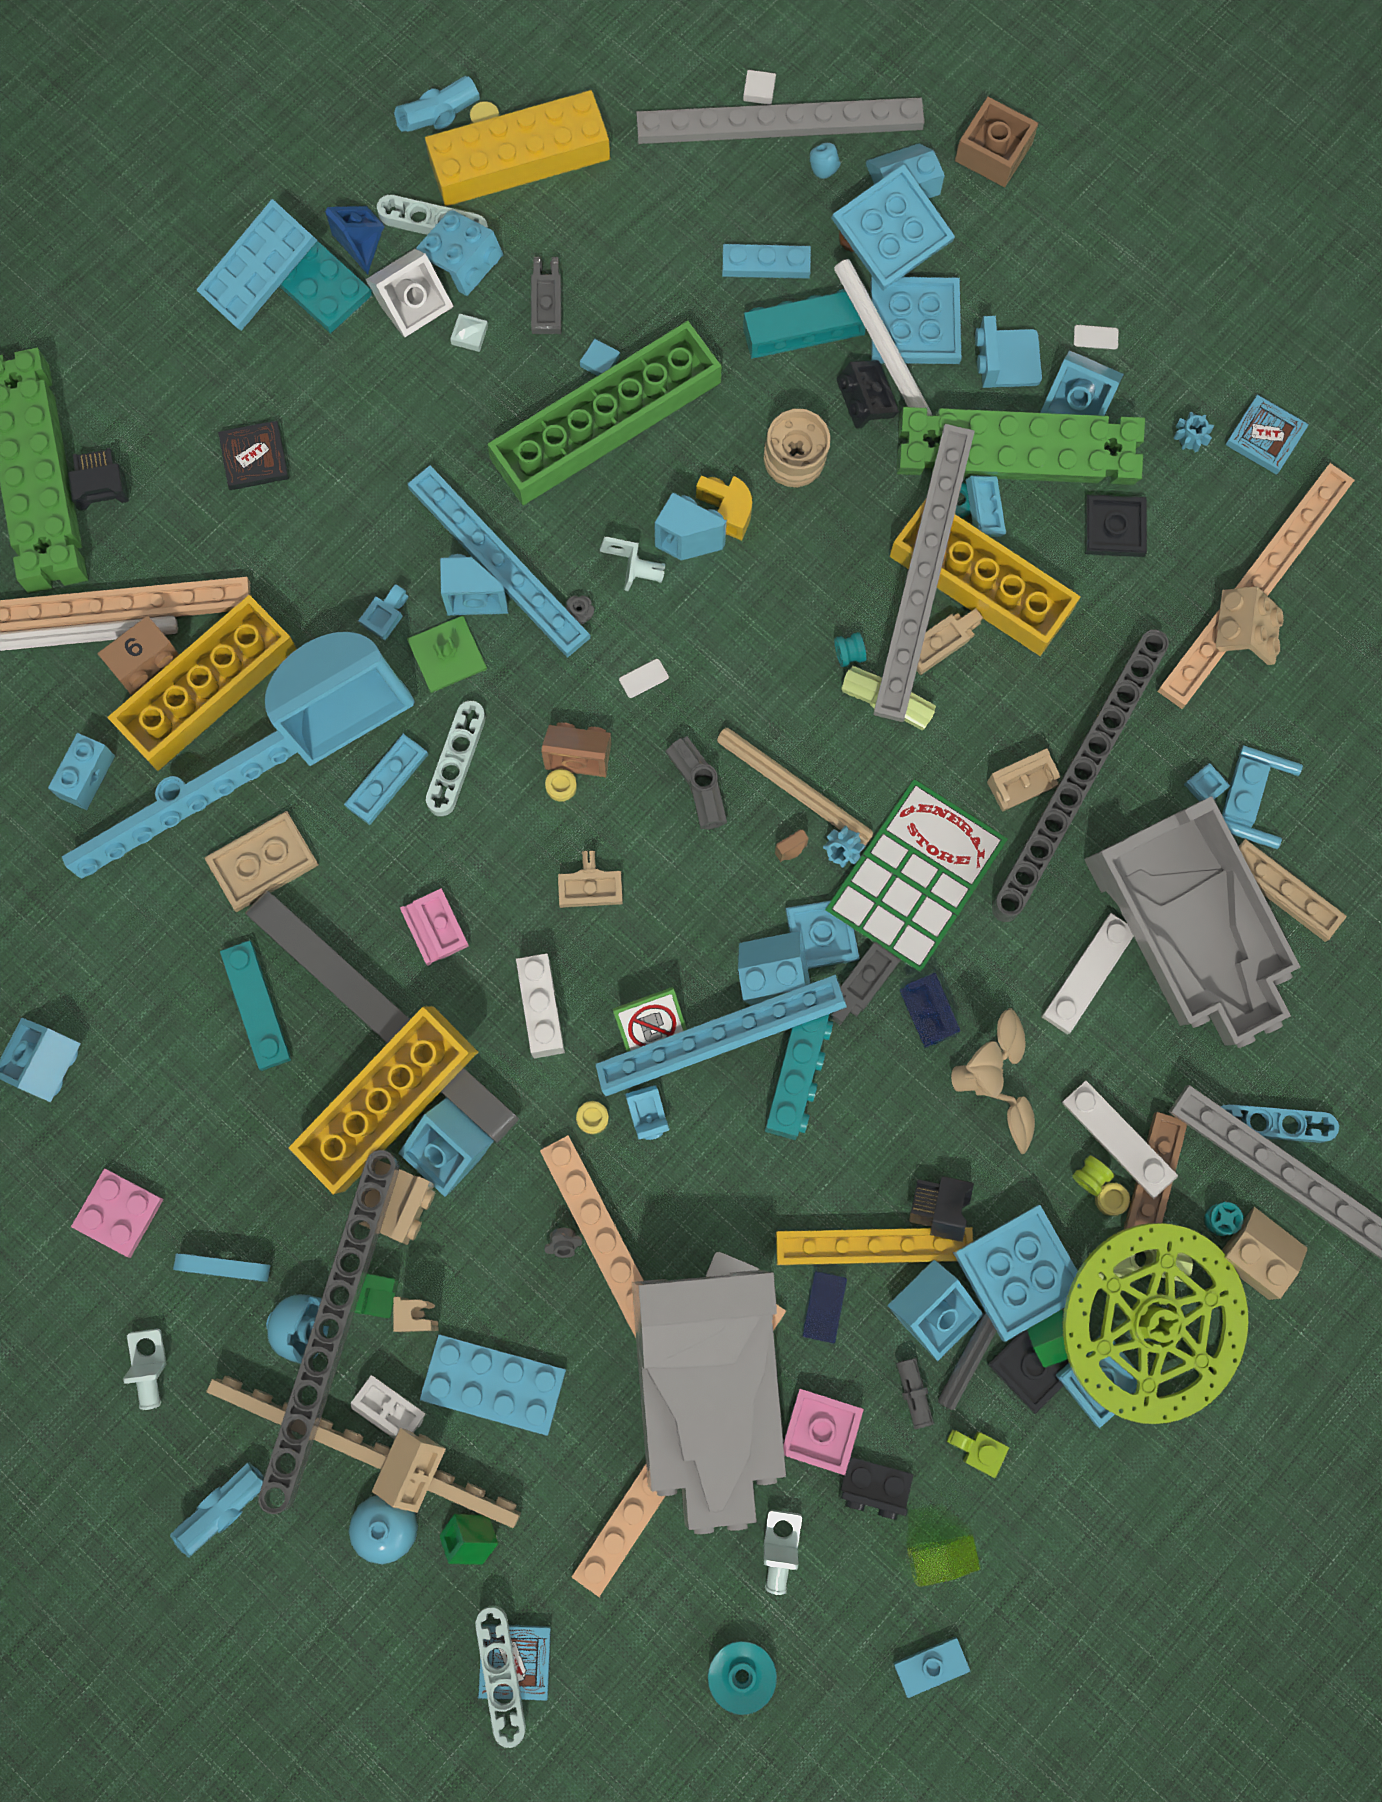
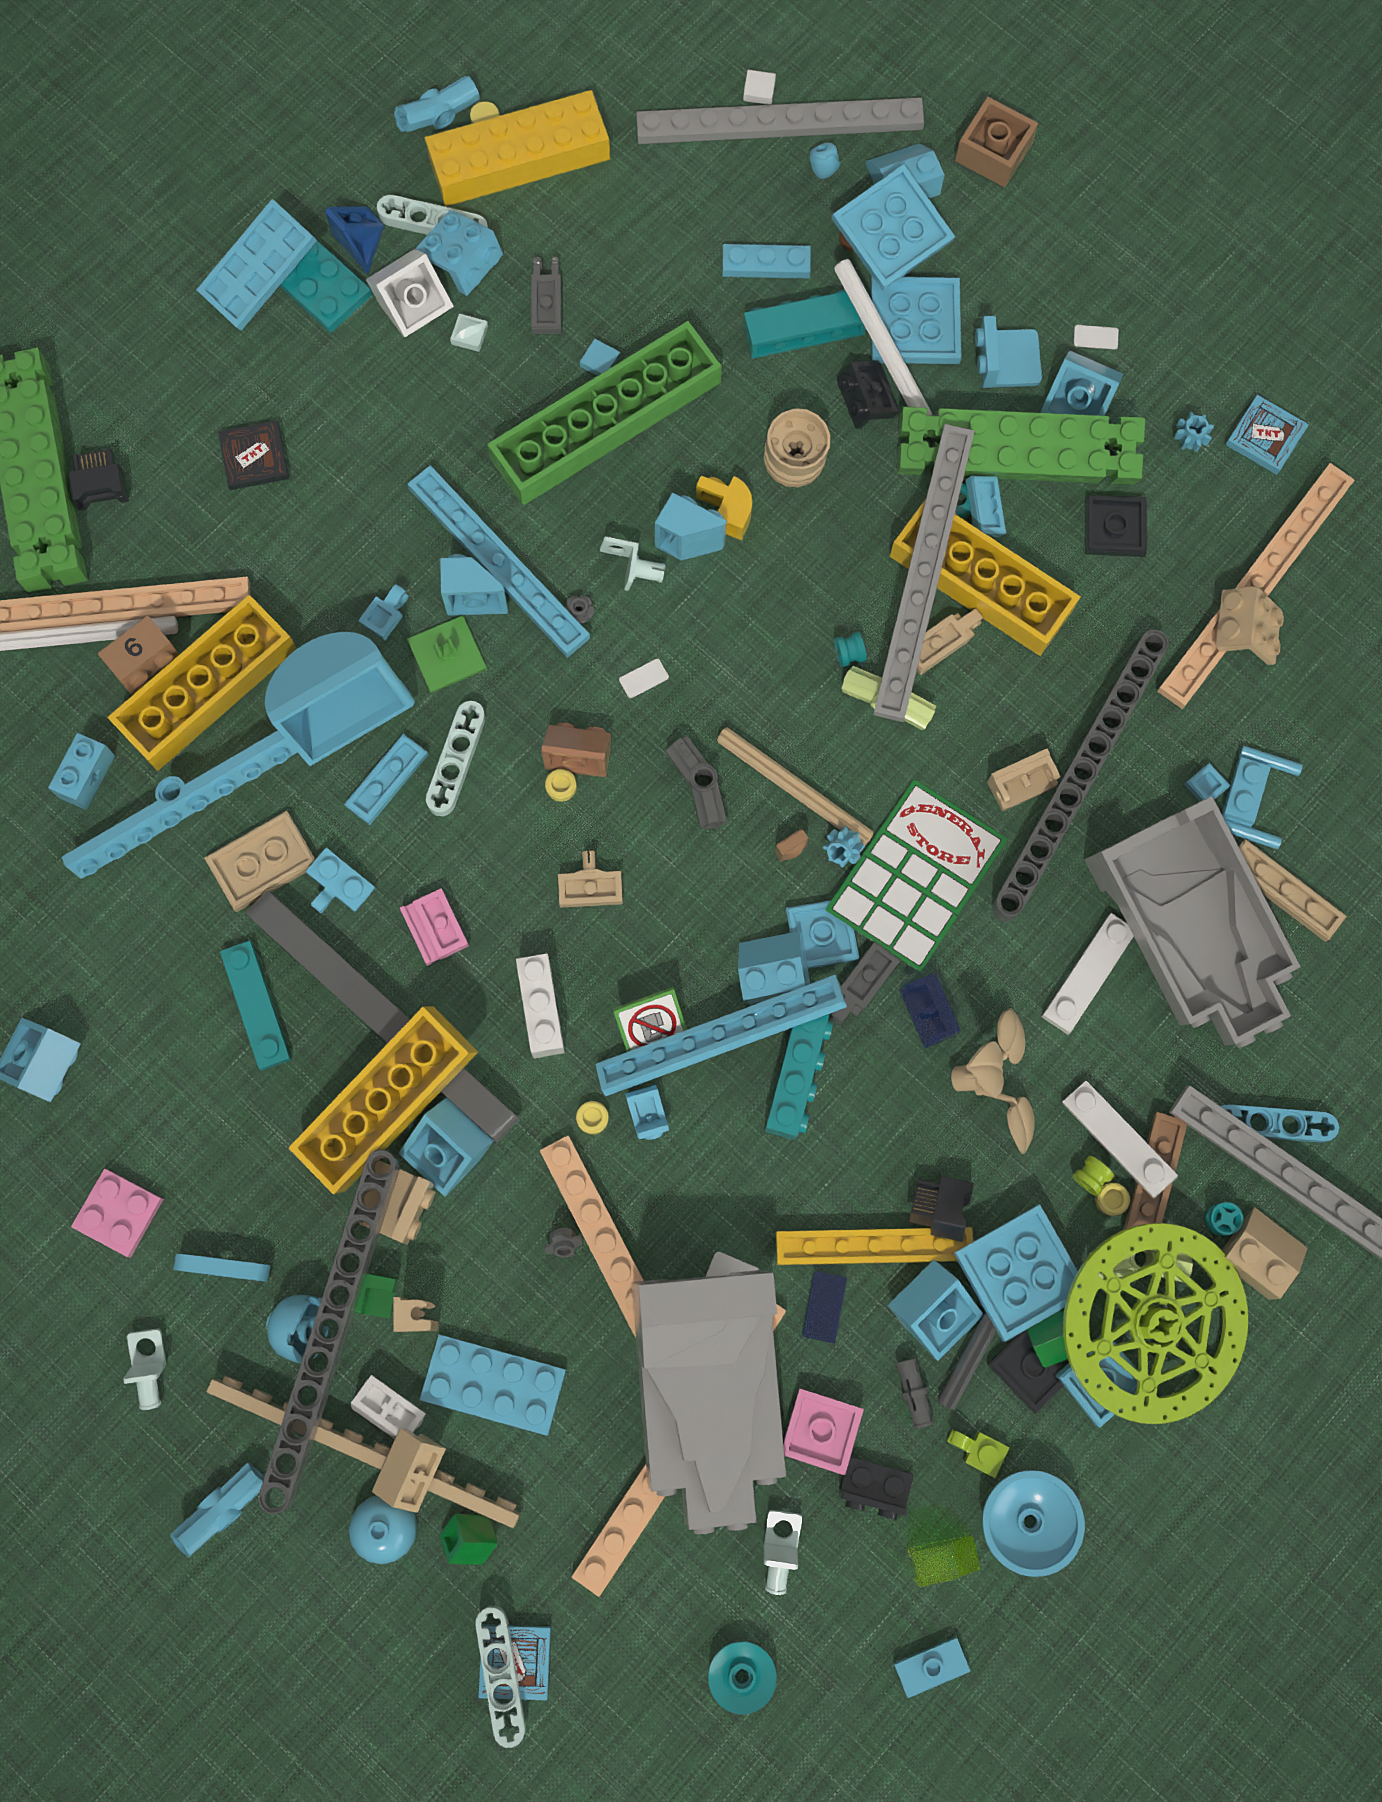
(338, 881): none -> medium azure plate
(1057, 1526): none -> medium azure dish

